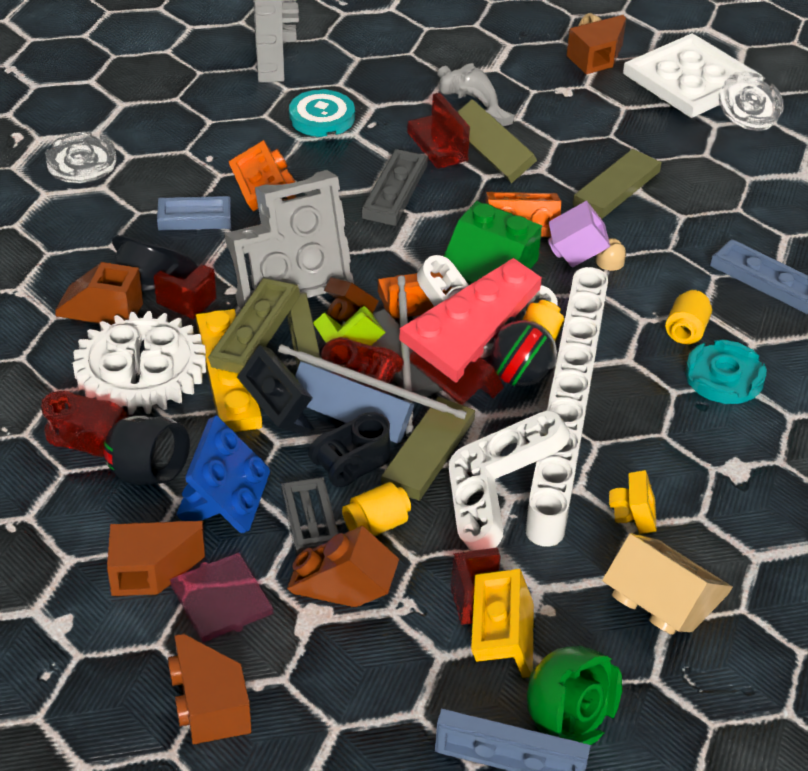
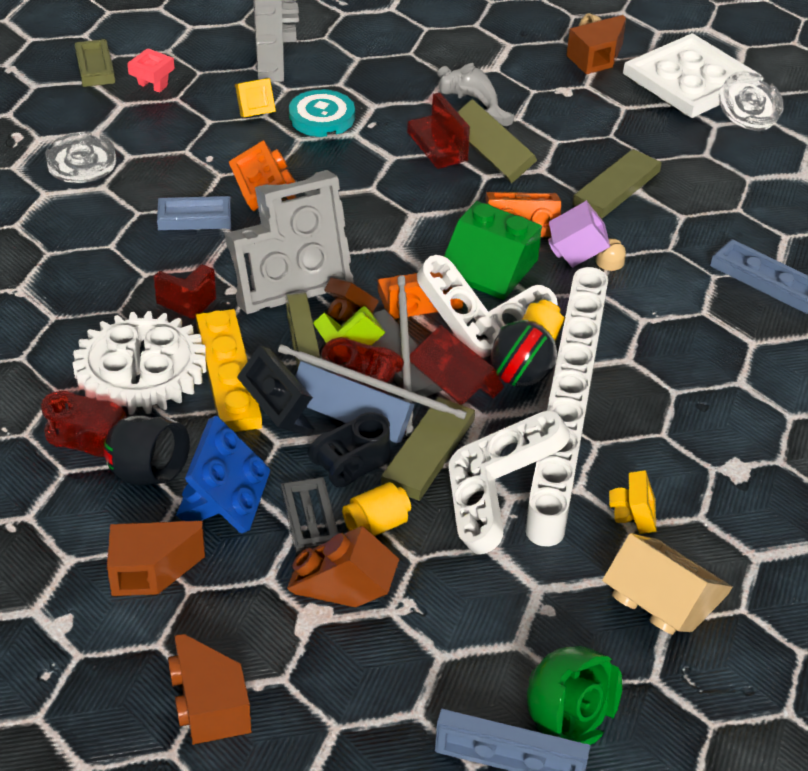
(94, 63): none -> olive tile
(103, 294): dark orange slope -> none
(151, 259): black piece -> none
(152, 68): none -> coral tile
(221, 597): clear pink piece -> none
(254, 324): olive tile -> none
(255, 97): none -> yellow tile
(394, 187): dark grey tile -> none
(464, 323): coral wing -> none
(464, 569): clear red panel -> none
(503, 619): yellow panel -> none
(689, 317): yellow brick -> none
(725, 372): teal tile -> none

